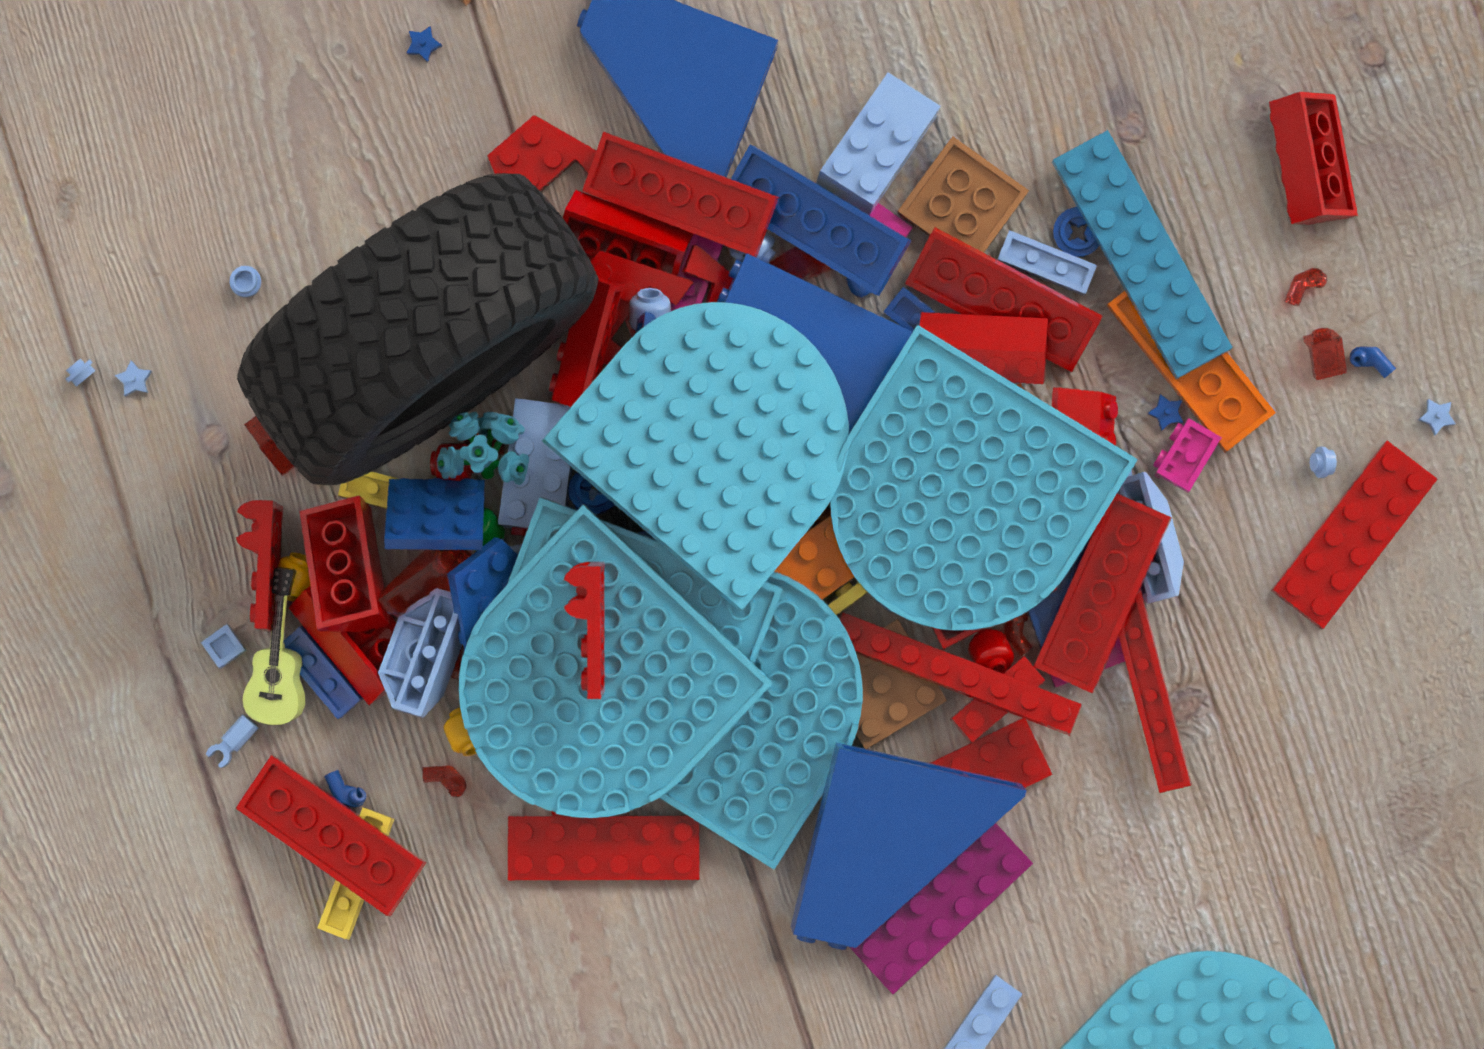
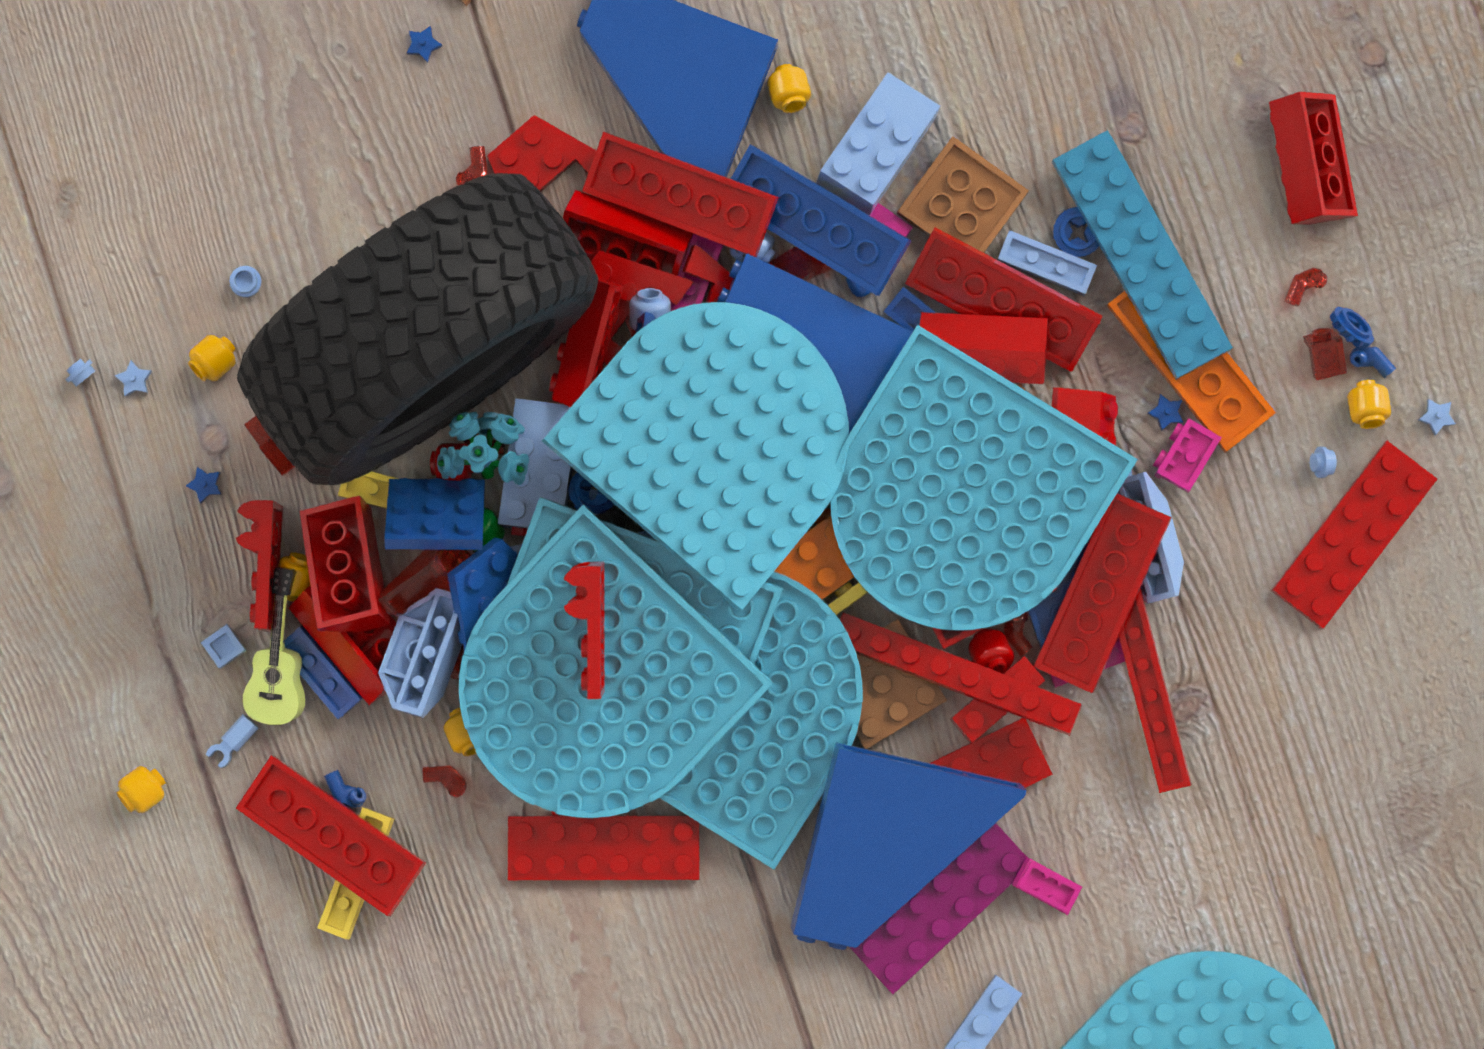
(141, 789): none -> yellow head
(205, 484): none -> blue piece
(212, 358): none -> yellow head
(477, 168): none -> clear red arm
(789, 88): none -> yellow head
(1047, 885): none -> dark pink plate
(1352, 327): none -> blue gear
(1369, 404): none -> yellow head

